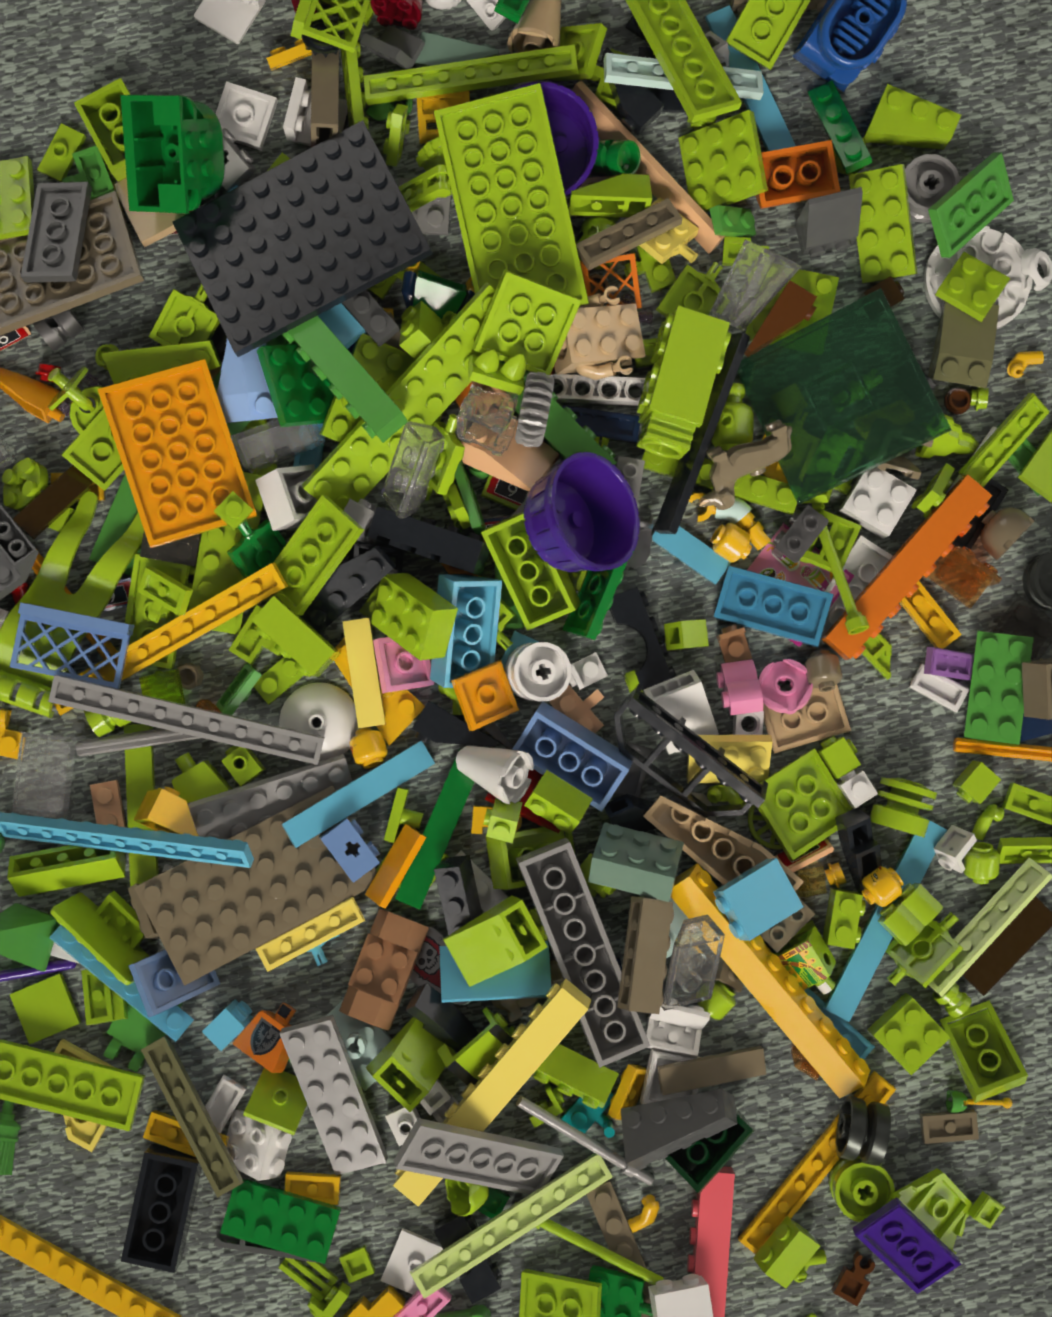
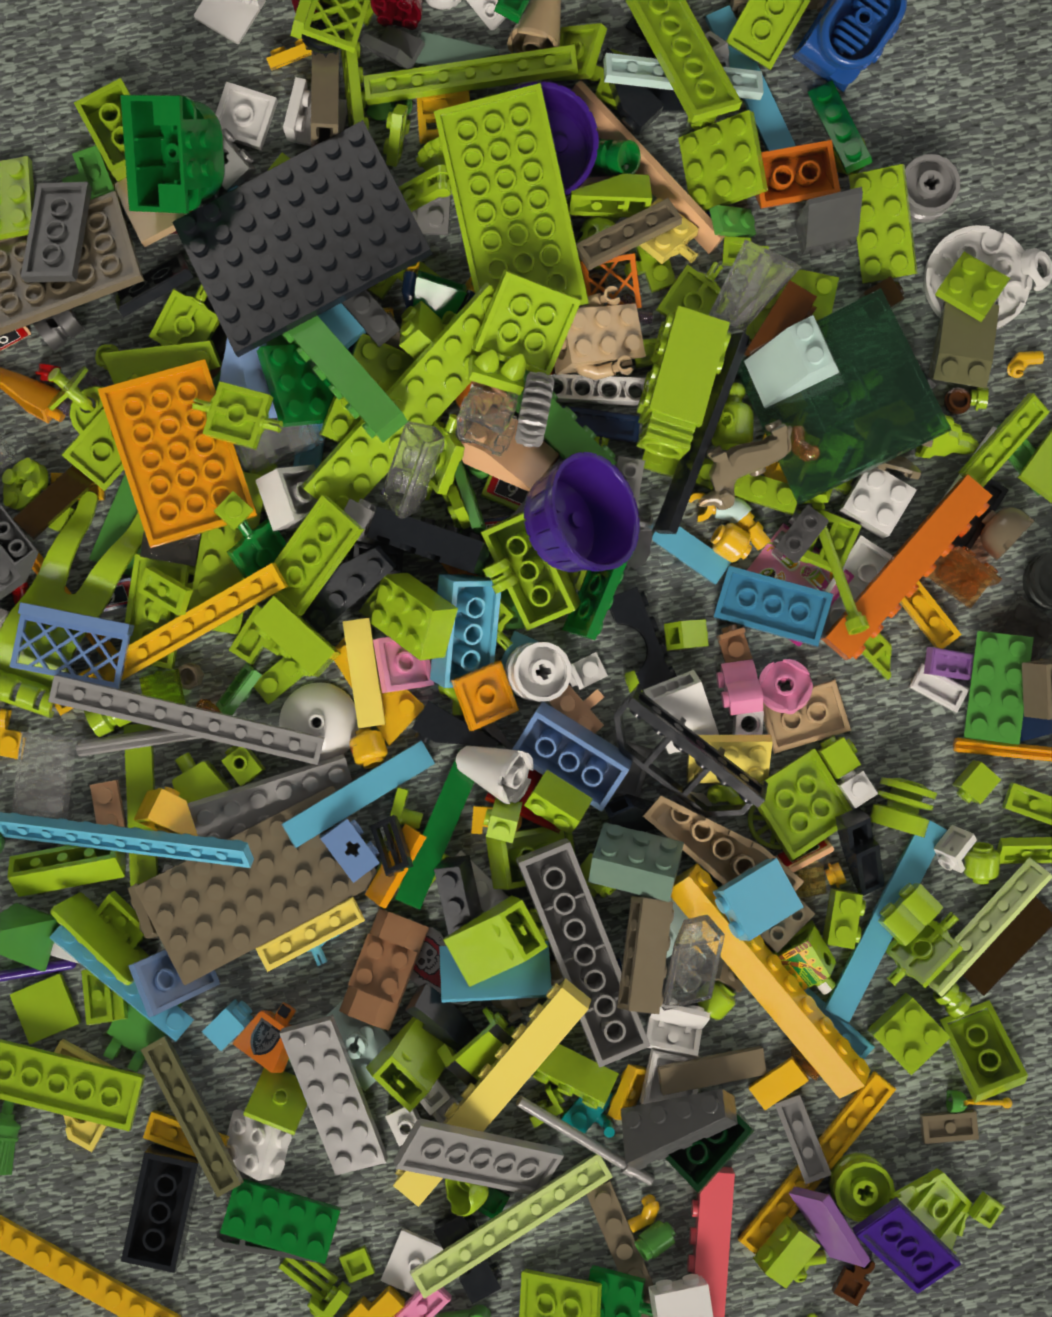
(59, 155): lime plate -> none
(155, 284): none -> black tile
(224, 1101): white tile -> none
(237, 415): none -> lime plate
(314, 1186): yellow plate -> none
(401, 843): none -> black tile
(504, 580): none -> lime wheel
(600, 1251): lime bar -> none
(655, 1240): none -> bright green brick
(778, 1083): none -> yellow tile
(791, 362): none -> light aqua slope
(802, 448): none -> clear orange arm
(803, 1139): none -> light grey plate
(823, 670): dark tan head -> none
(829, 1226): none -> medium lavender tile
(863, 1131): pearl dark grey wheel -> none
(882, 886): yellow head -> none
(910, 121): lime wedge -> none
(935, 491): lime plate -> none
(971, 205): bright green plate -> none
(984, 821): lime arm -> none

